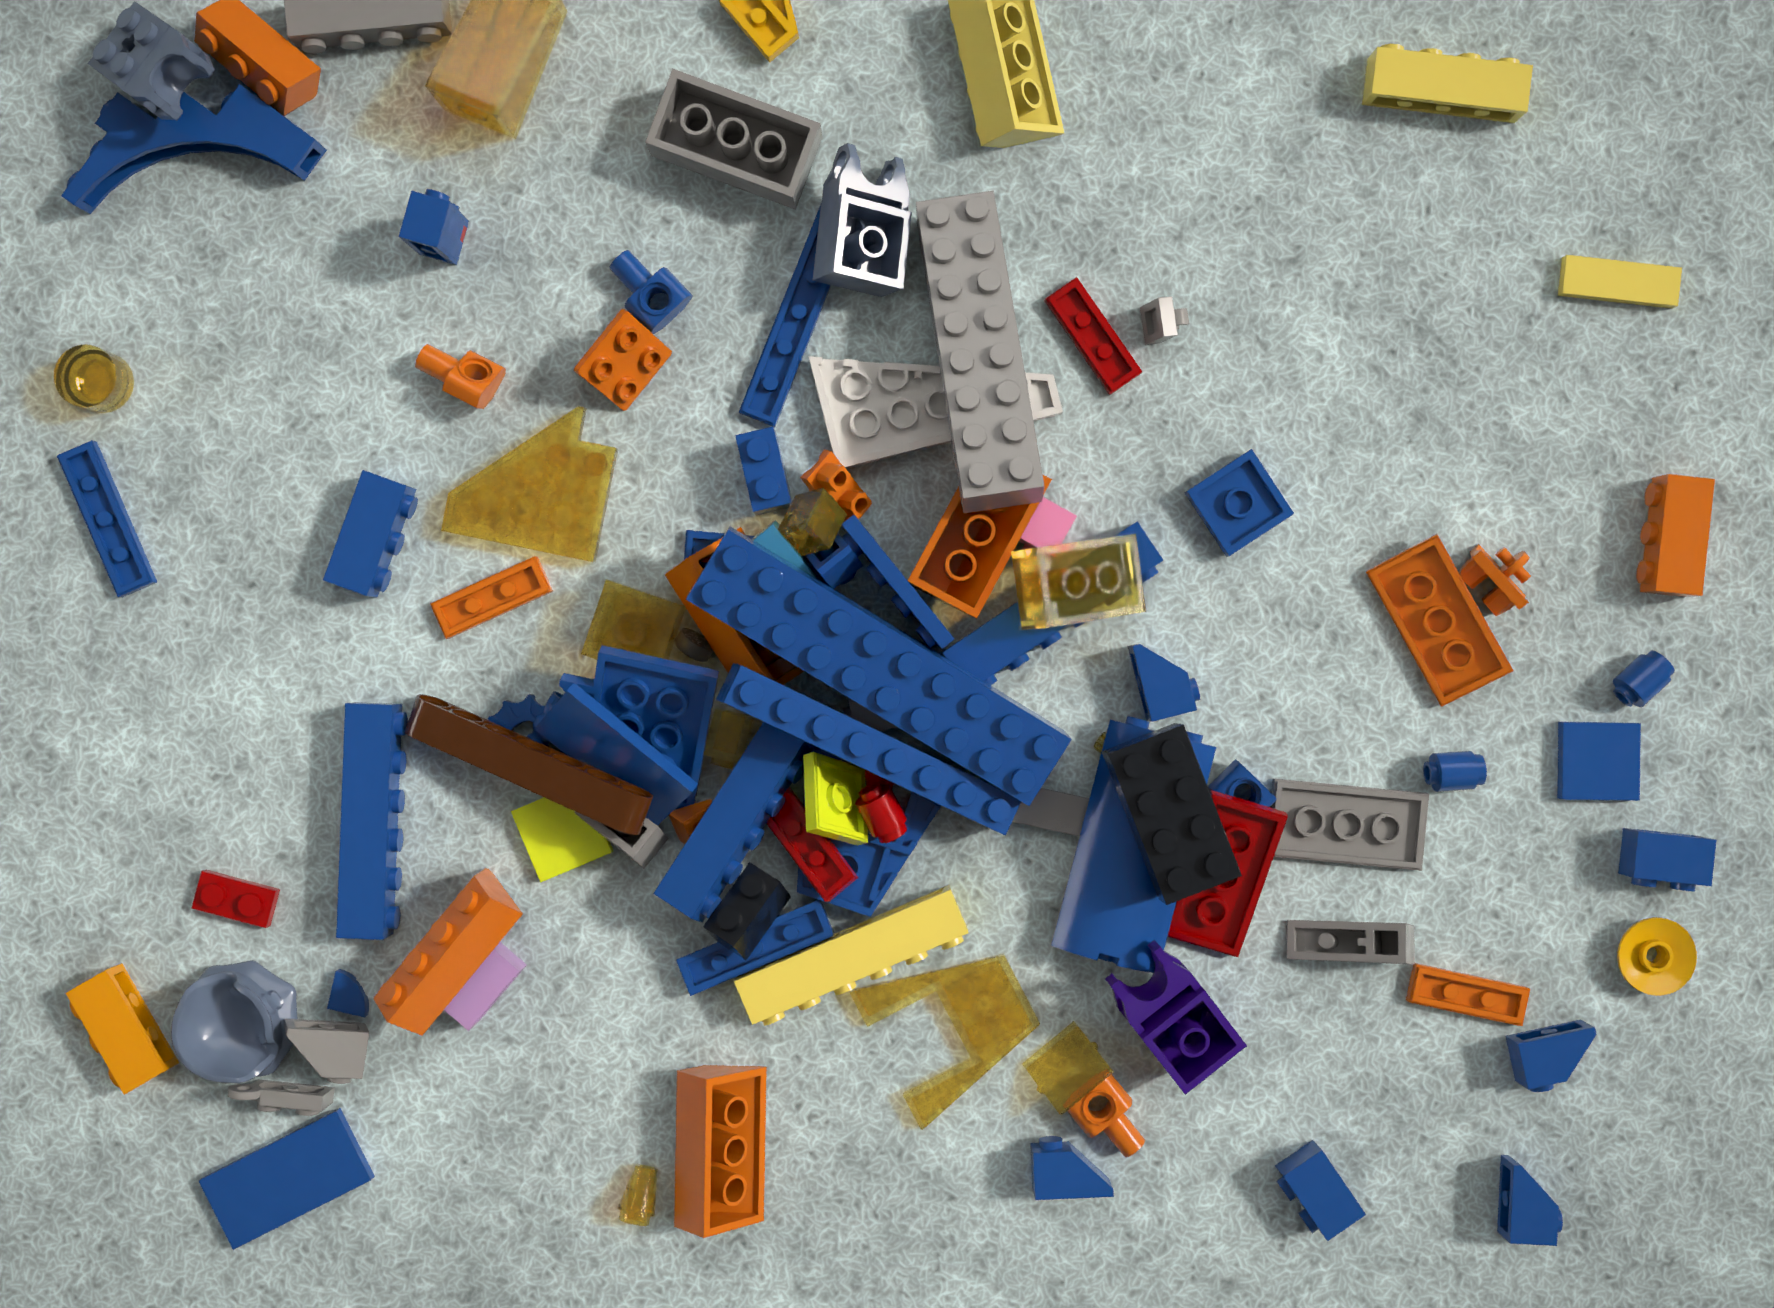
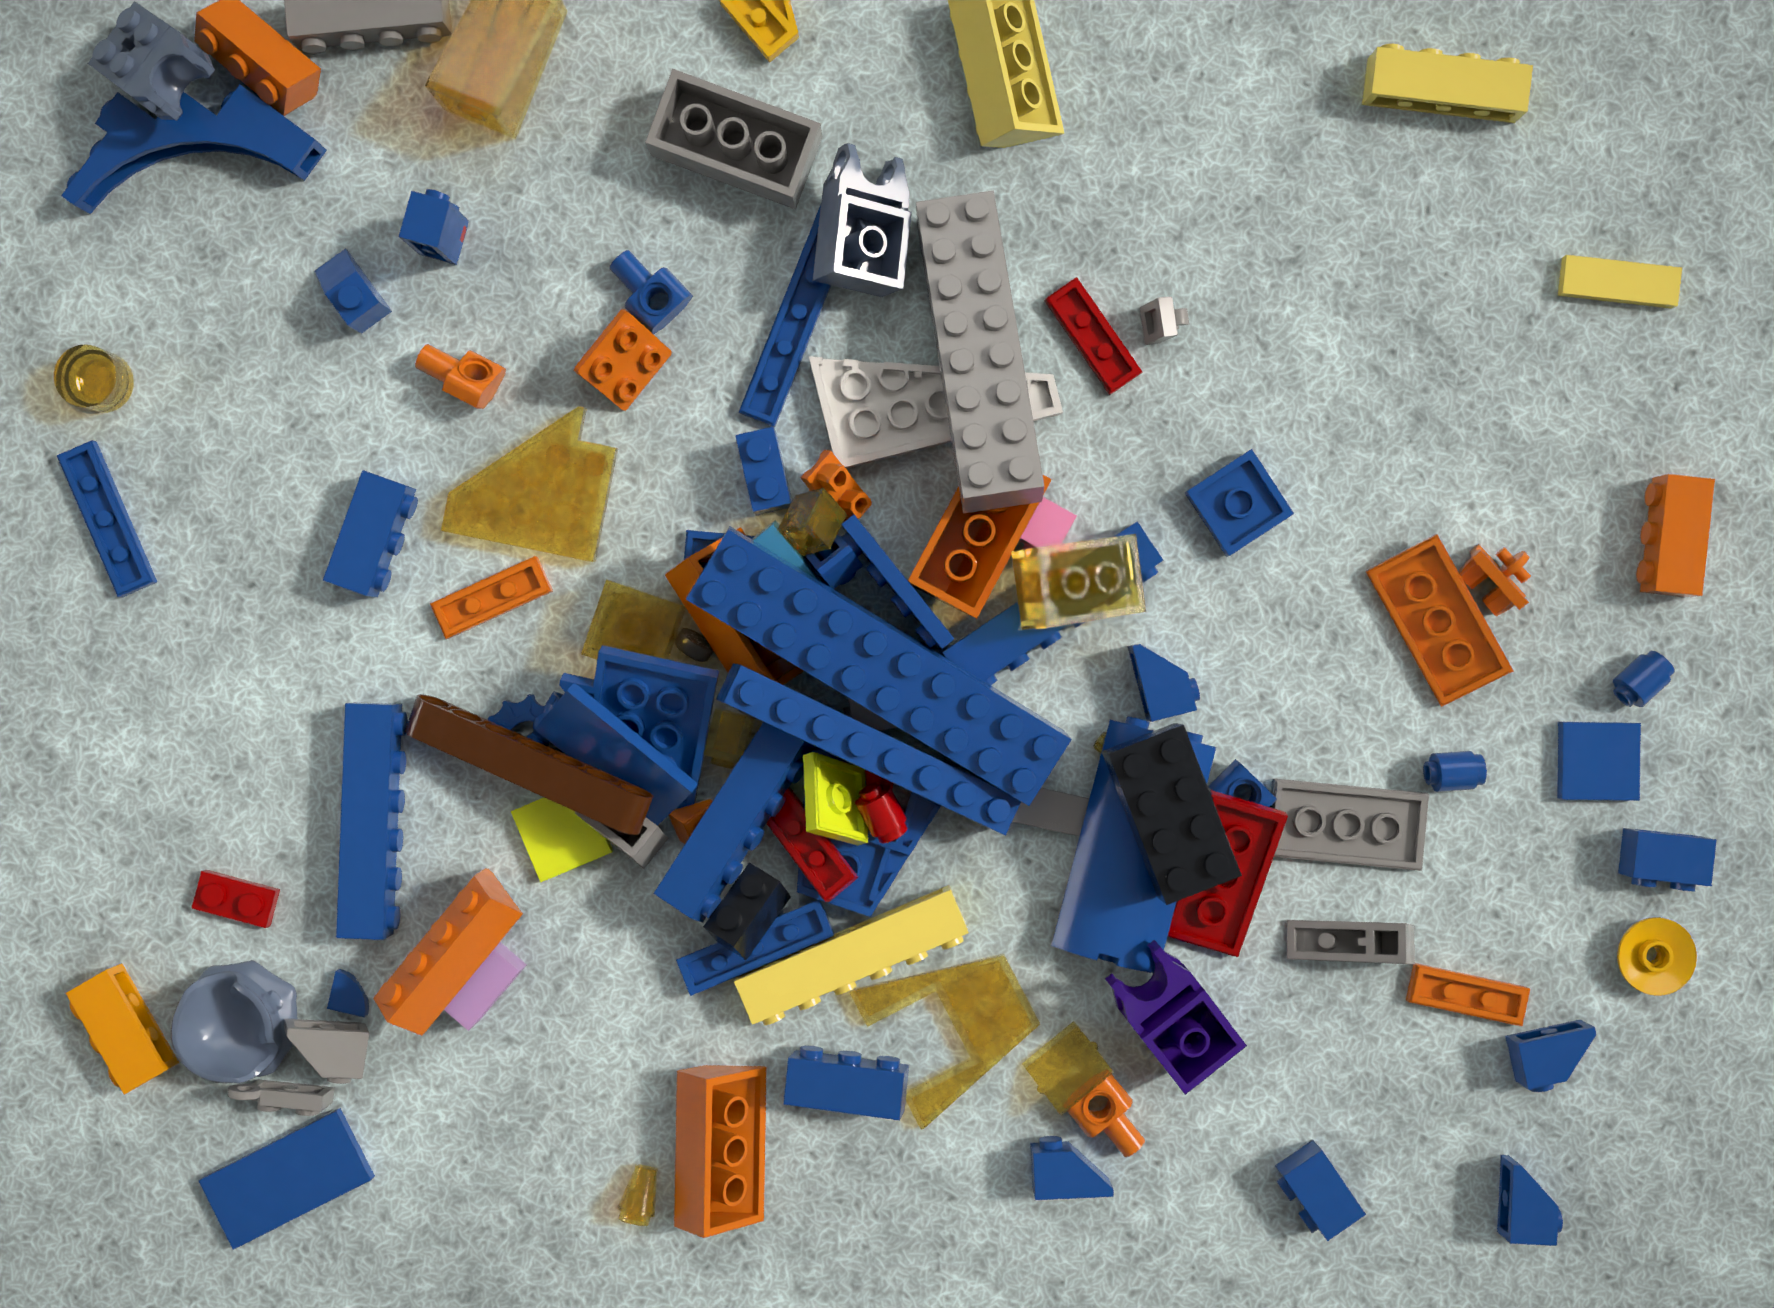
(351, 292): none -> blue slope
(846, 1083): none -> blue brick

